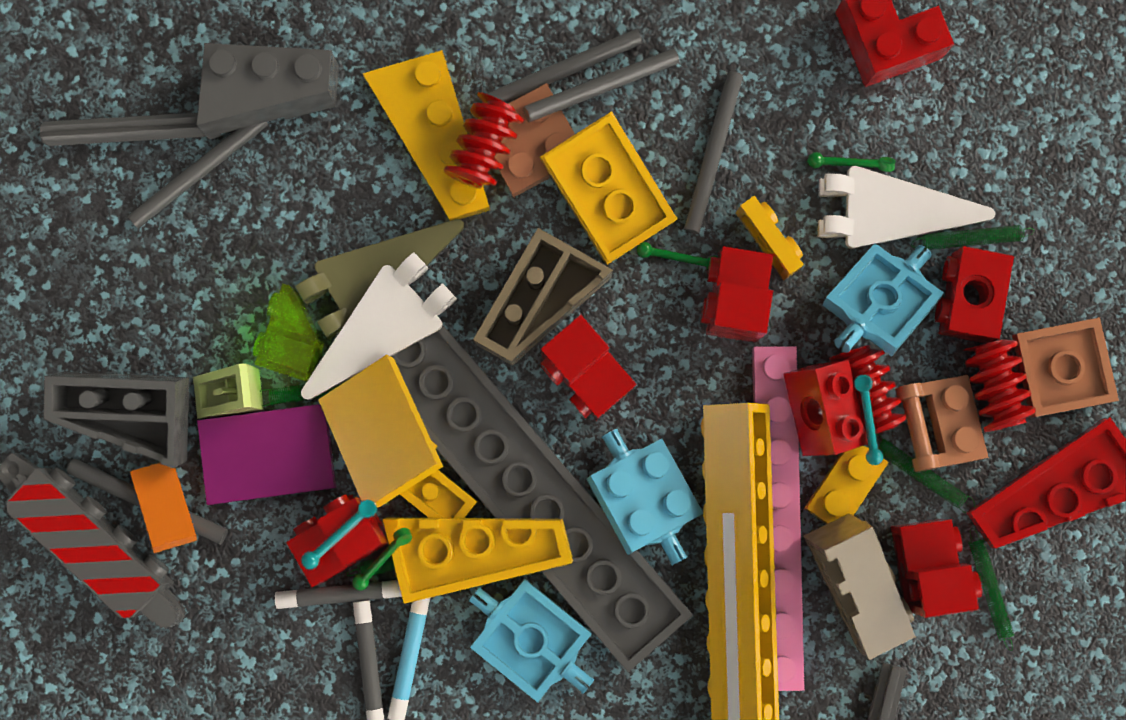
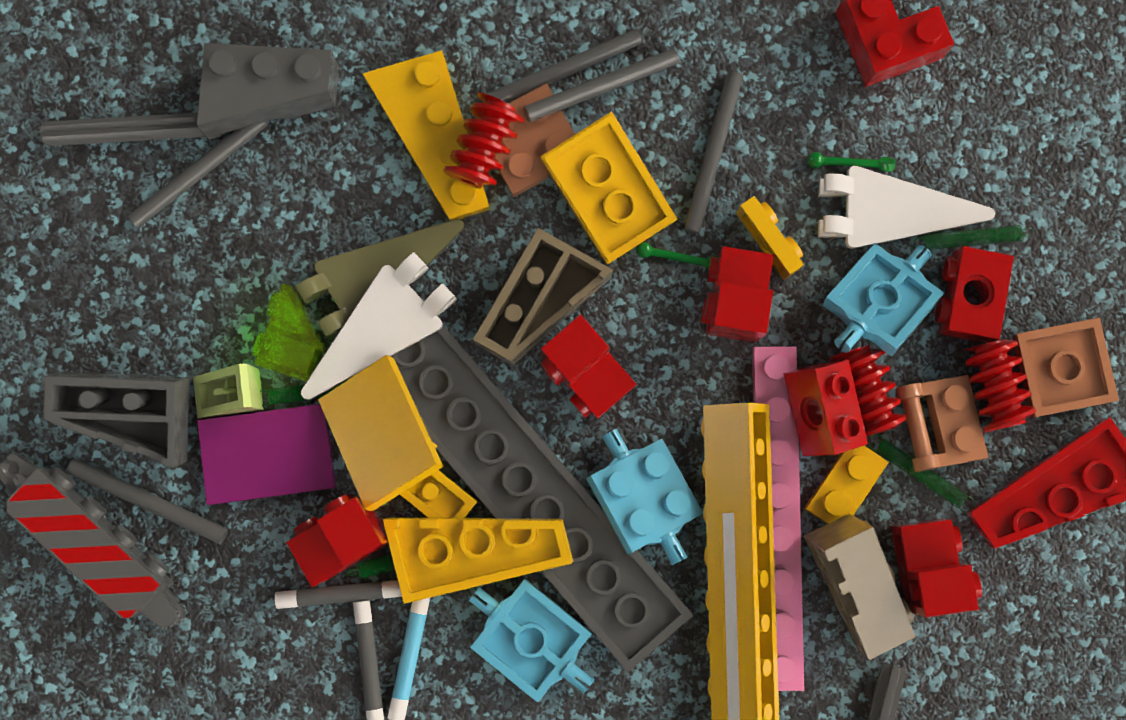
(163, 507): orange tile -> none
(366, 509): teal hinge -> none
(401, 537): green hinge -> none
(863, 384): teal hinge -> none
(991, 585): green piece -> none

